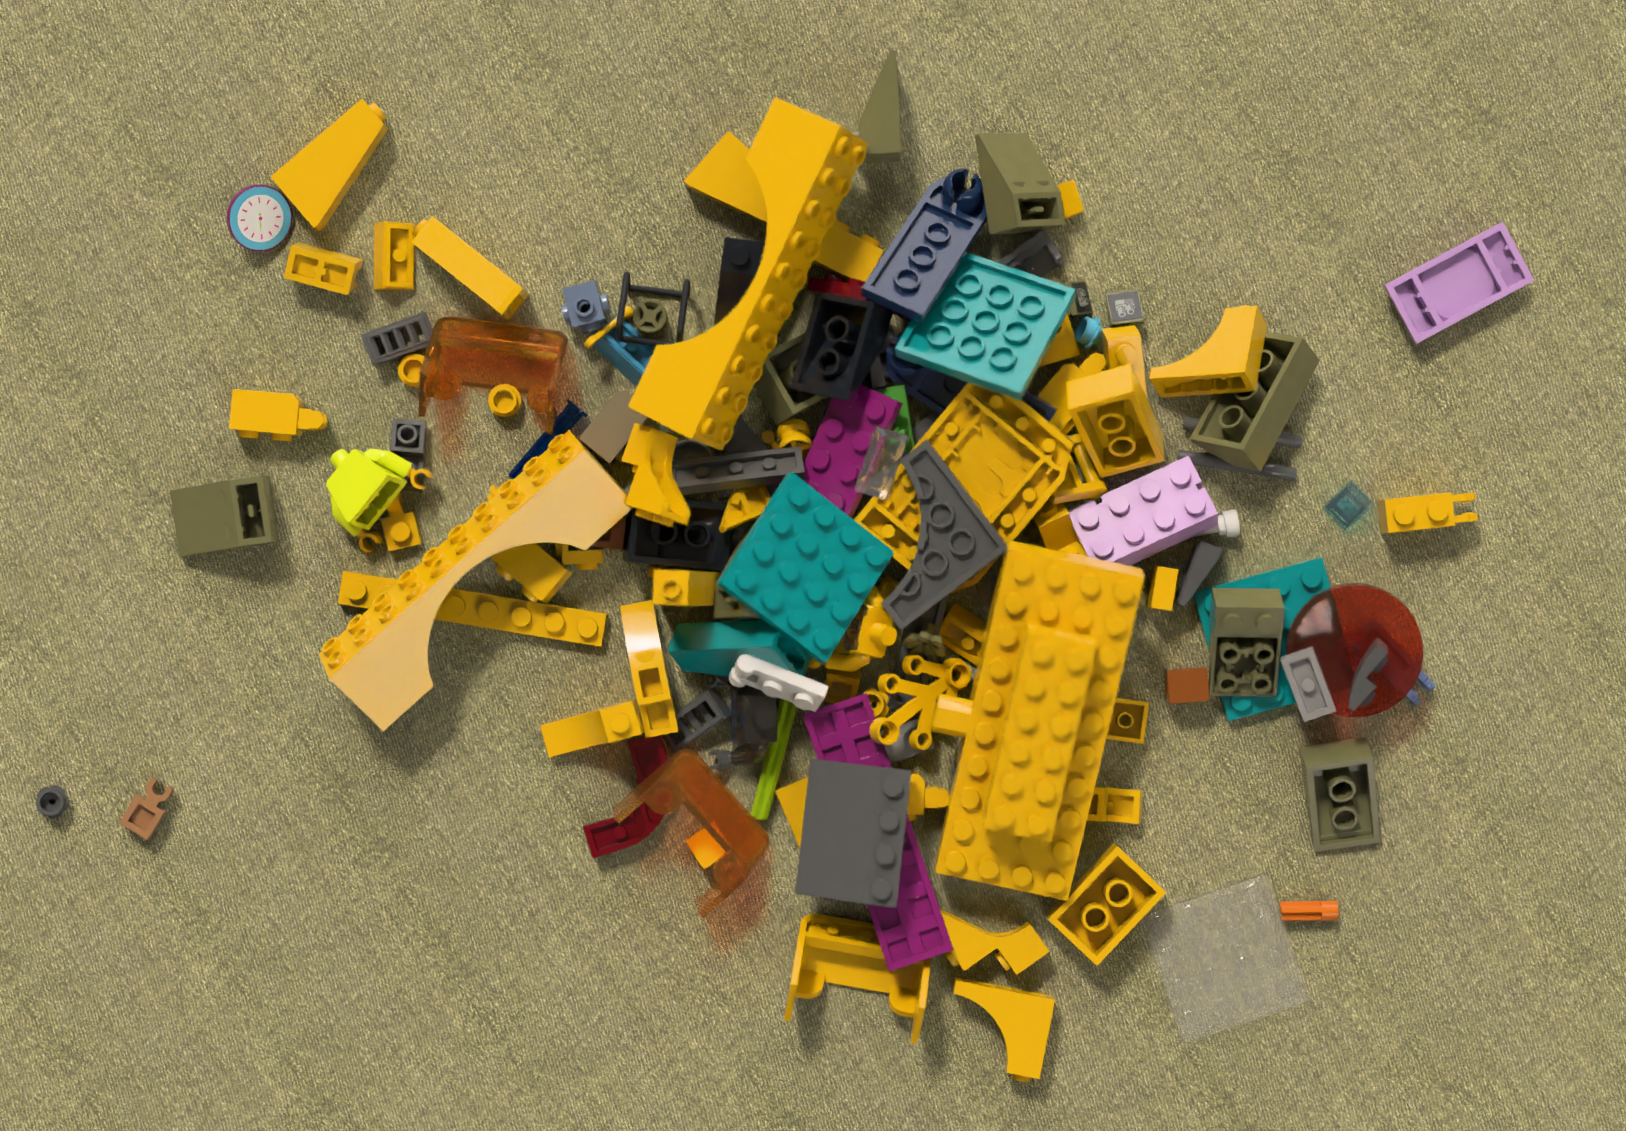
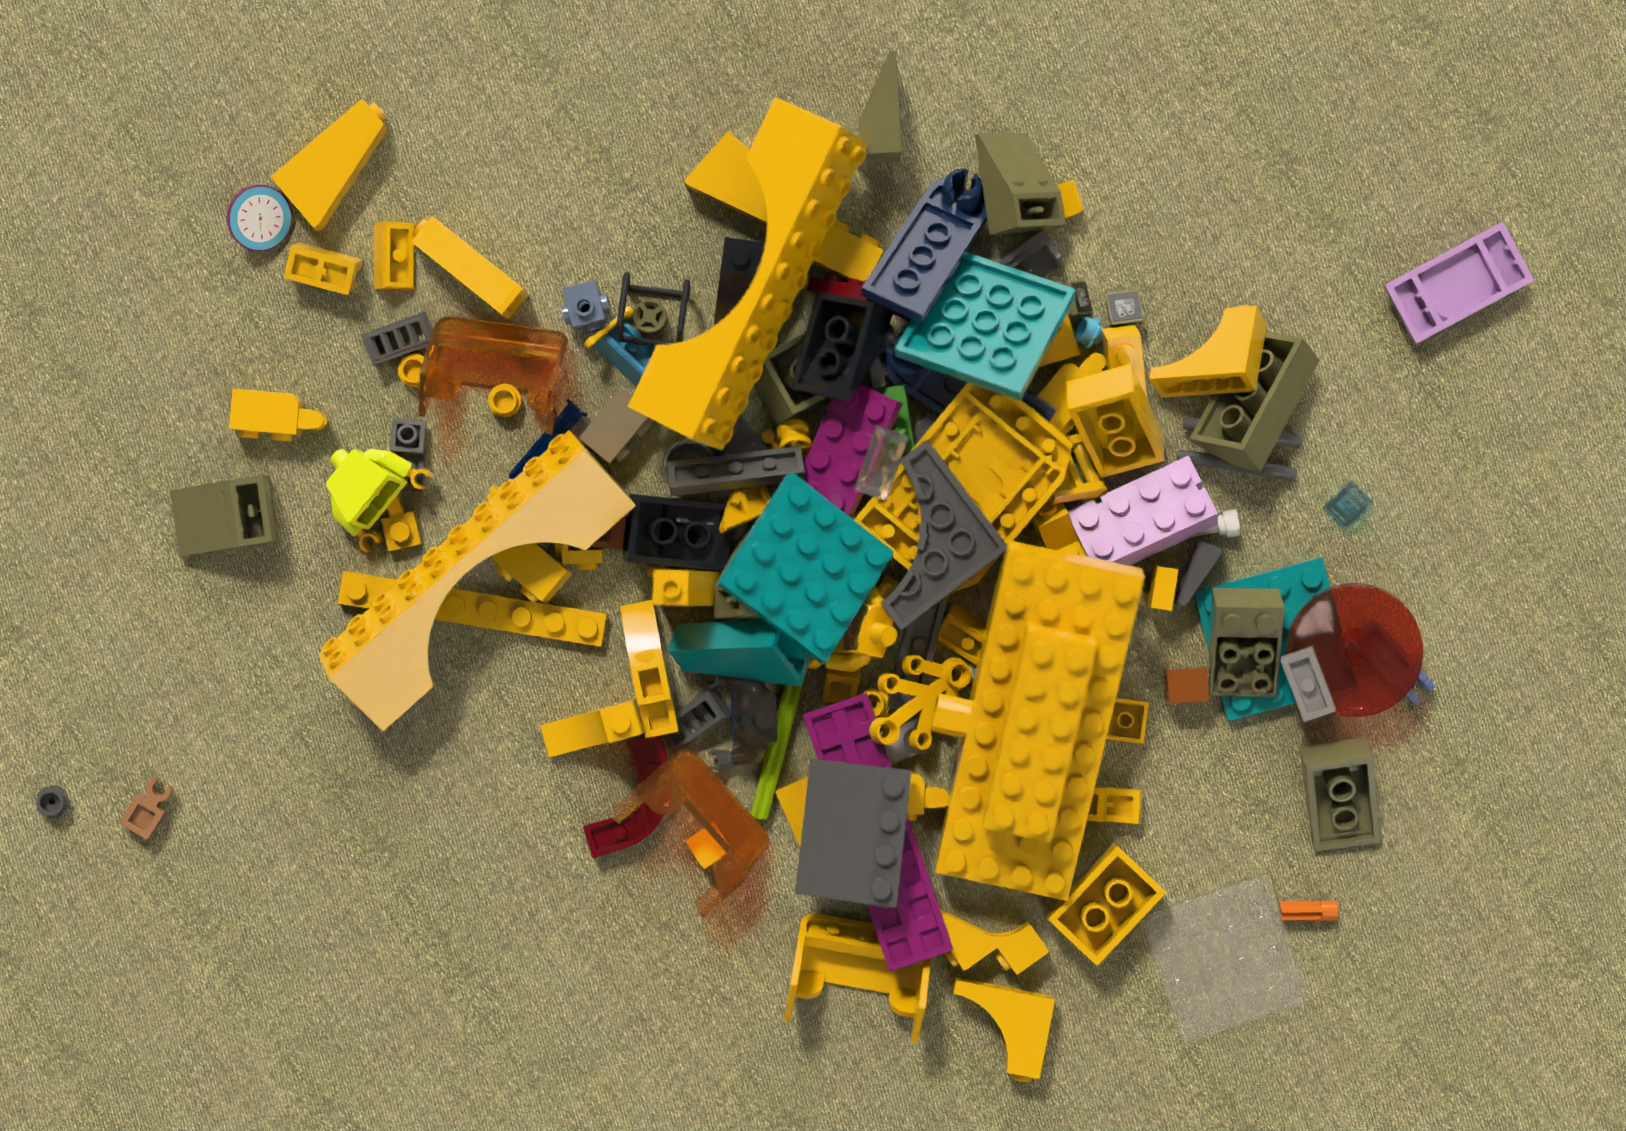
(653, 486): yellow arch -> none
(778, 682): white plate -> none
(924, 642): olive plant -> none
(1363, 683): dark grey slope -> none
(1423, 512): yellow hinge -> none

